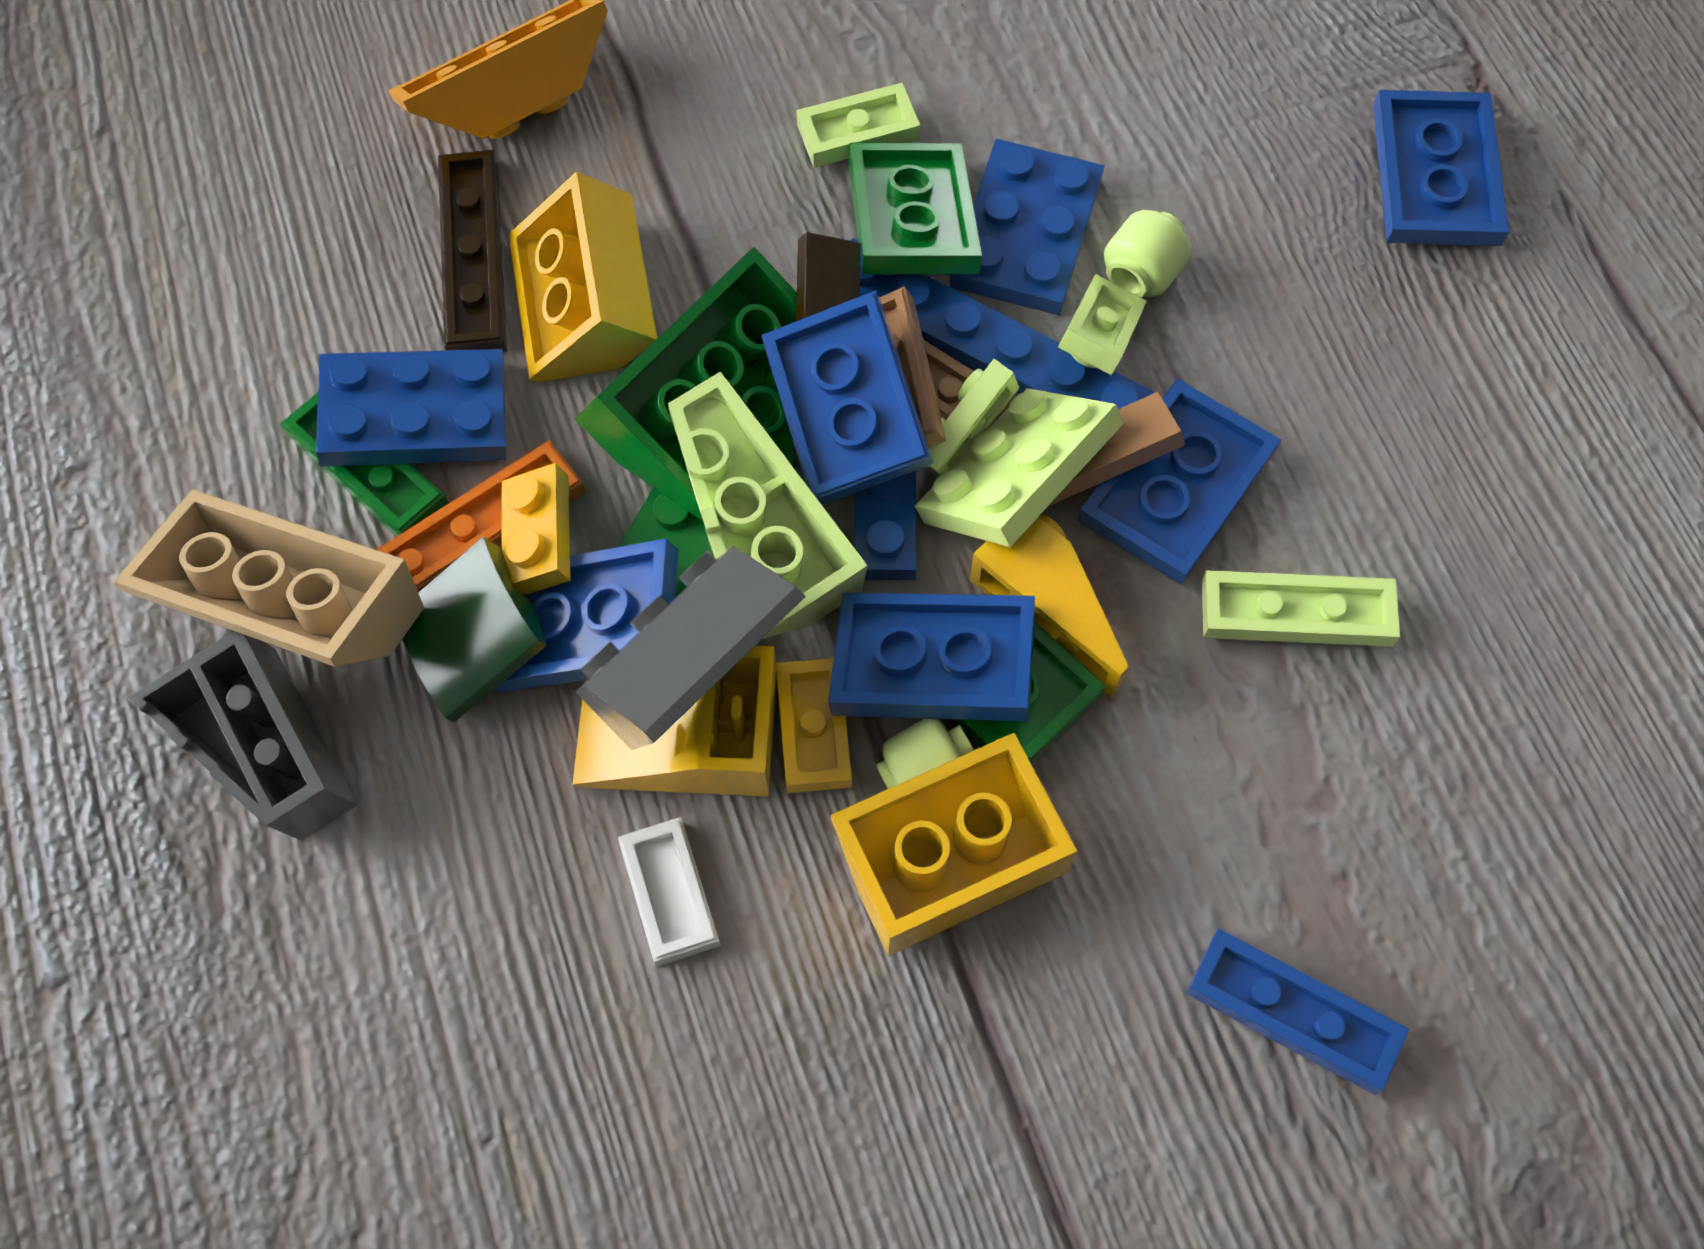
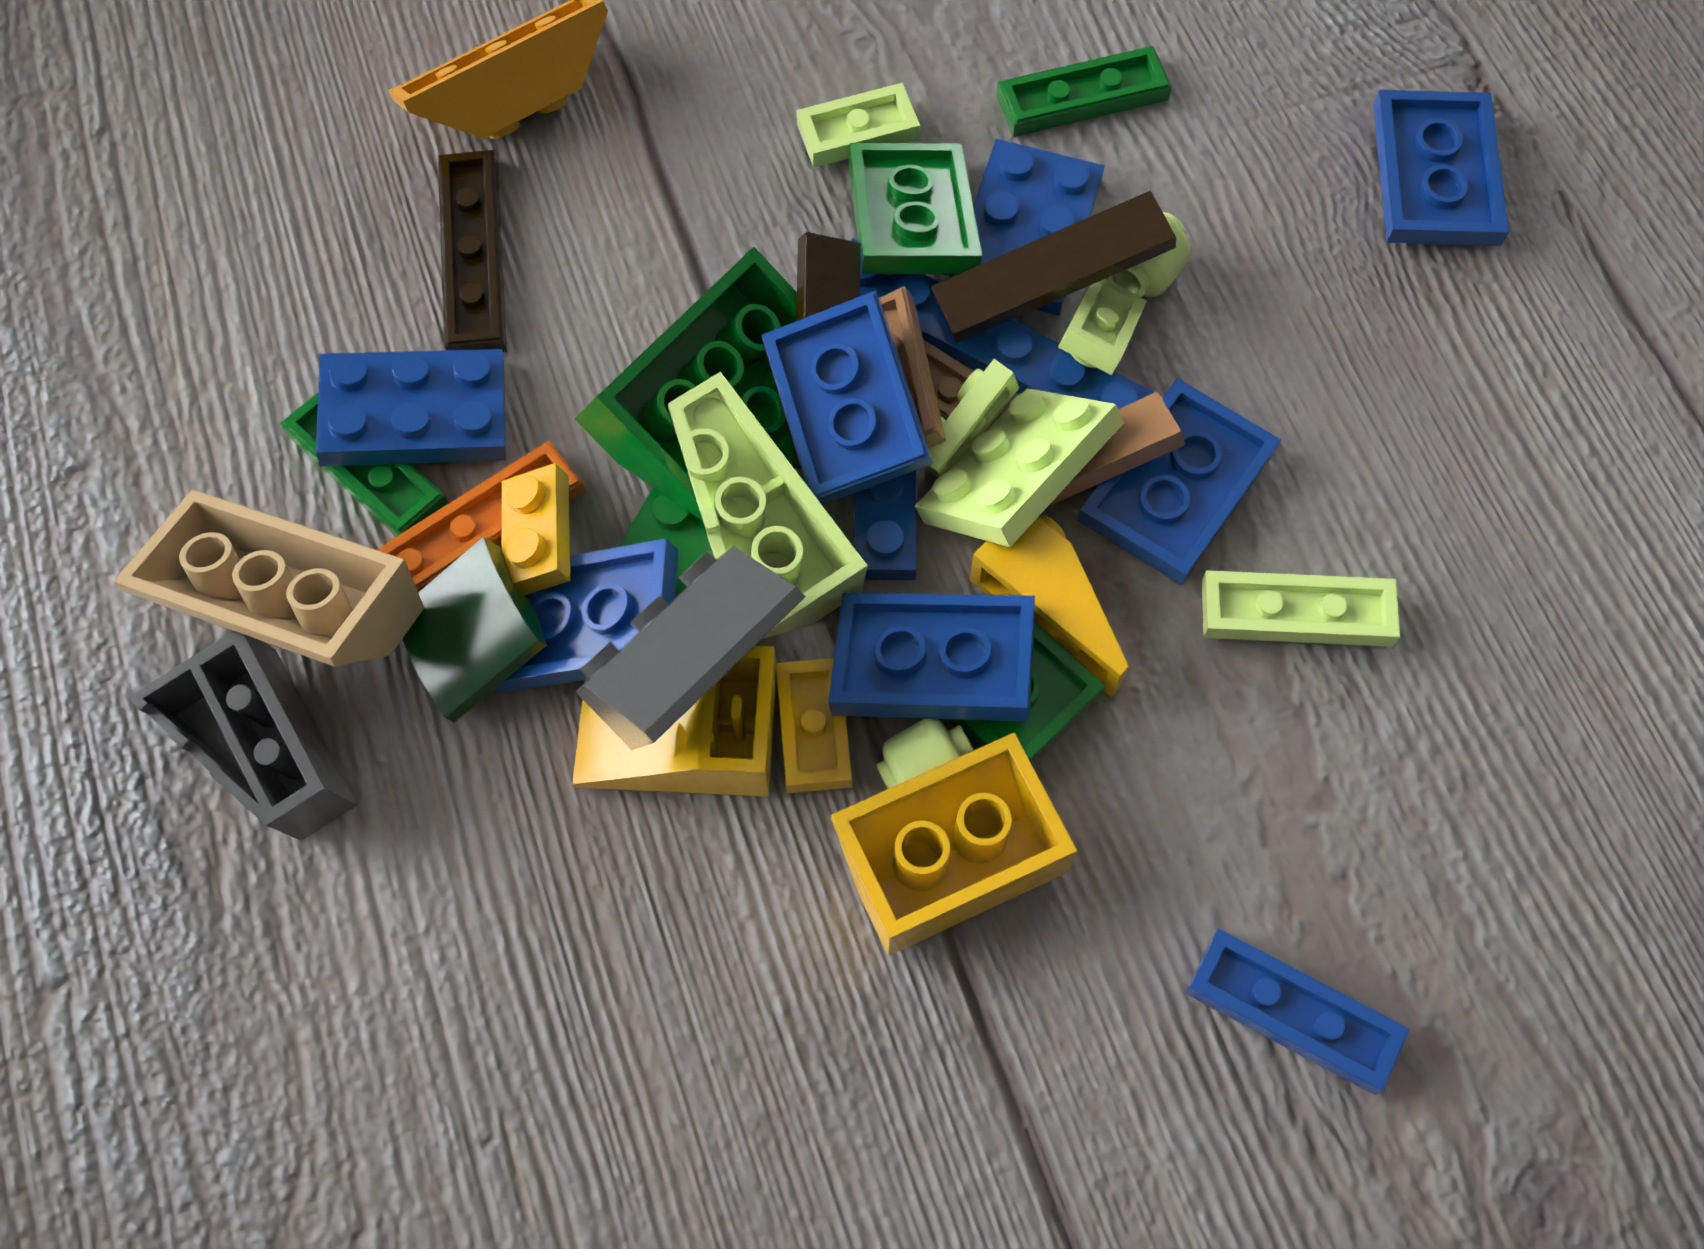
(581, 282): yellow slope -> none
(668, 892): white tile -> none
(1054, 266): none -> dark brown tile
(1083, 91): none -> green tile

